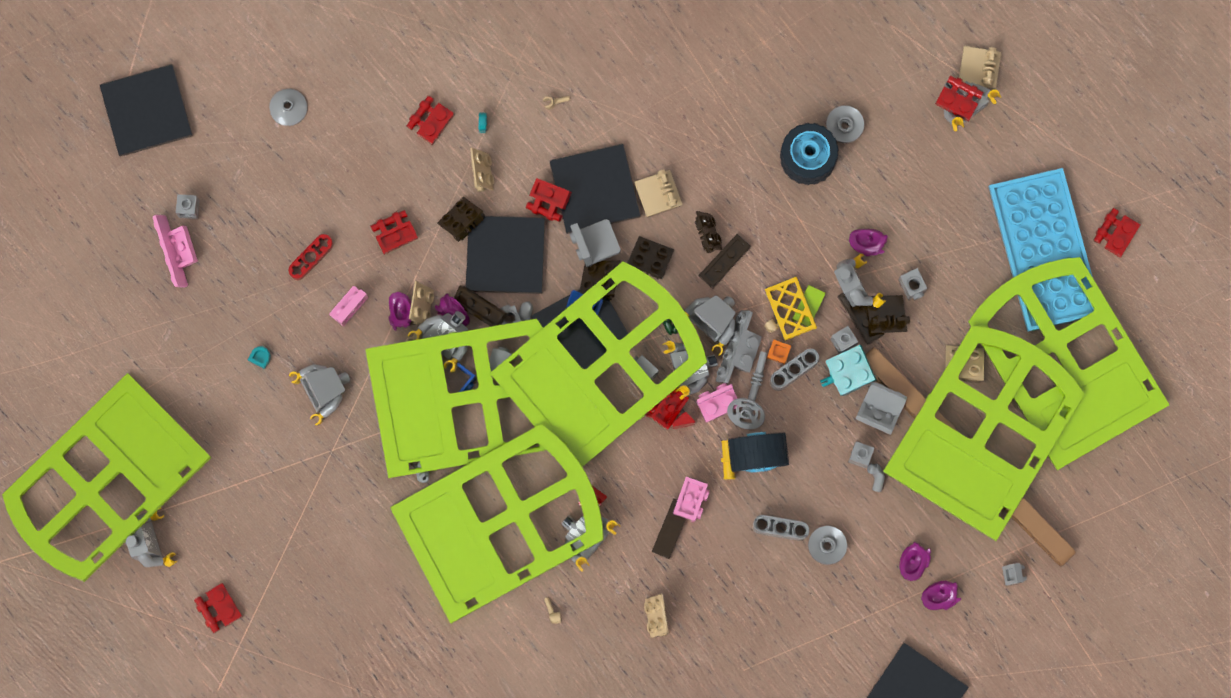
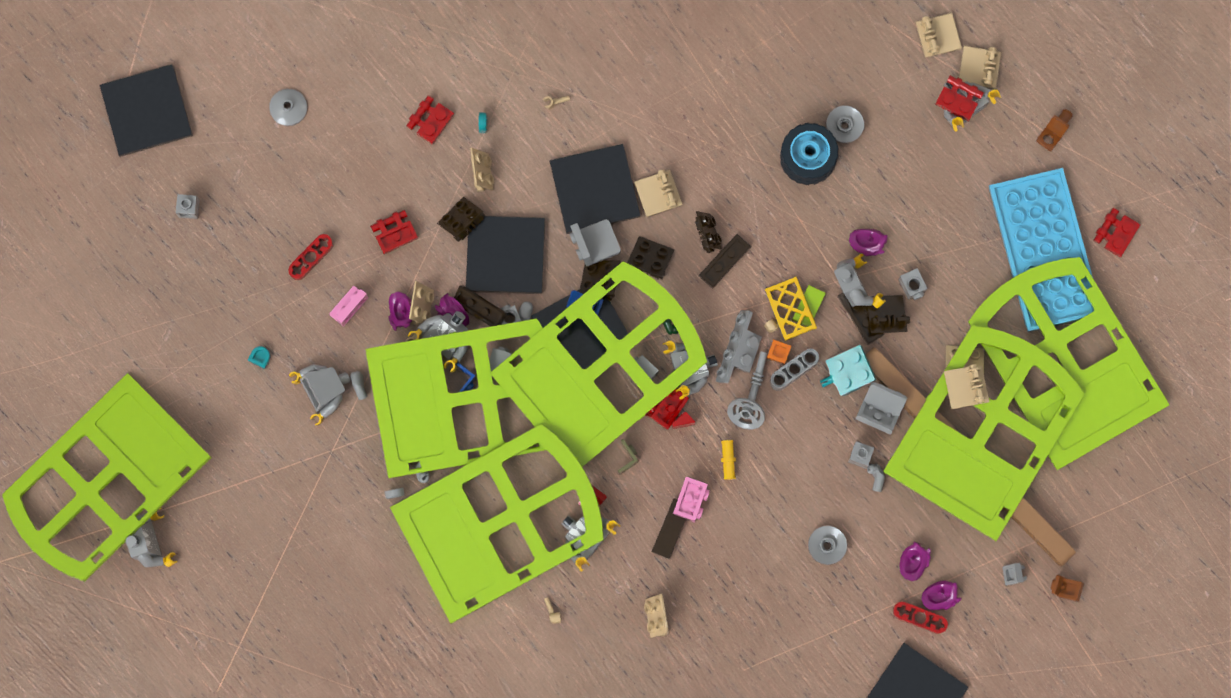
(176, 248): bright pink bracket -> none
(223, 604): red plate -> none
(358, 383): none -> light grey arm
(394, 493): none -> light grey tile
(551, 194): red plate -> none
(632, 452): none -> olive bracket
(714, 318): light grey torso -> none
(716, 403): bright pink bracket -> none
(758, 452): black wheel -> none
(771, 527): light grey beam -> none
(844, 340): light grey brick -> none
(931, 628): none -> red beam
(938, 35): none -> tan hinge
(966, 386): none -> tan hinge
(1055, 129): none -> dark orange bracket
(1067, 588): none -> dark orange bracket

